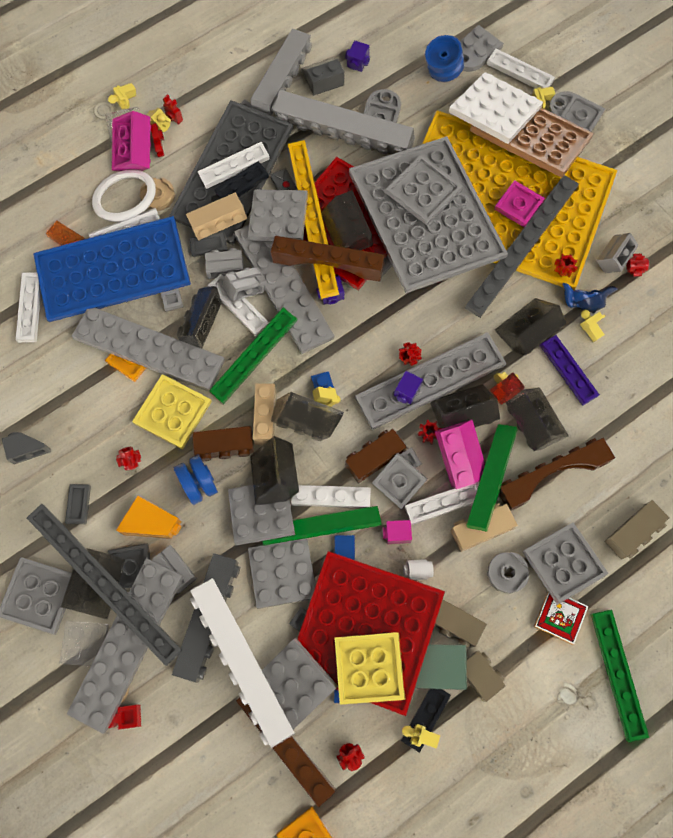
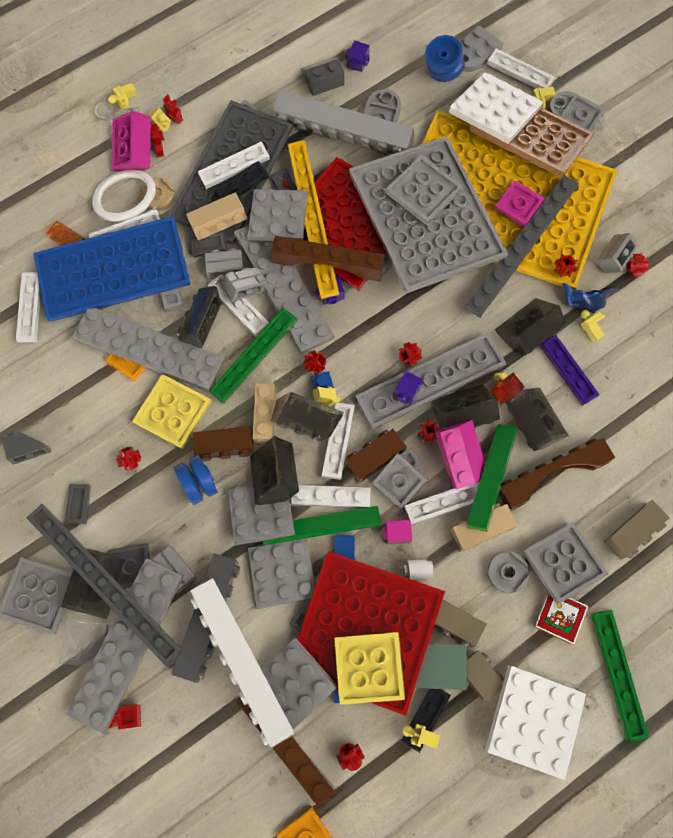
(148, 521): light orange slope -> none
(281, 71): light grey brick -> none
(314, 362): none -> red gear
(338, 443): none -> white plate
(347, 223): clear smoke slope -> none
(535, 722): none -> white plate

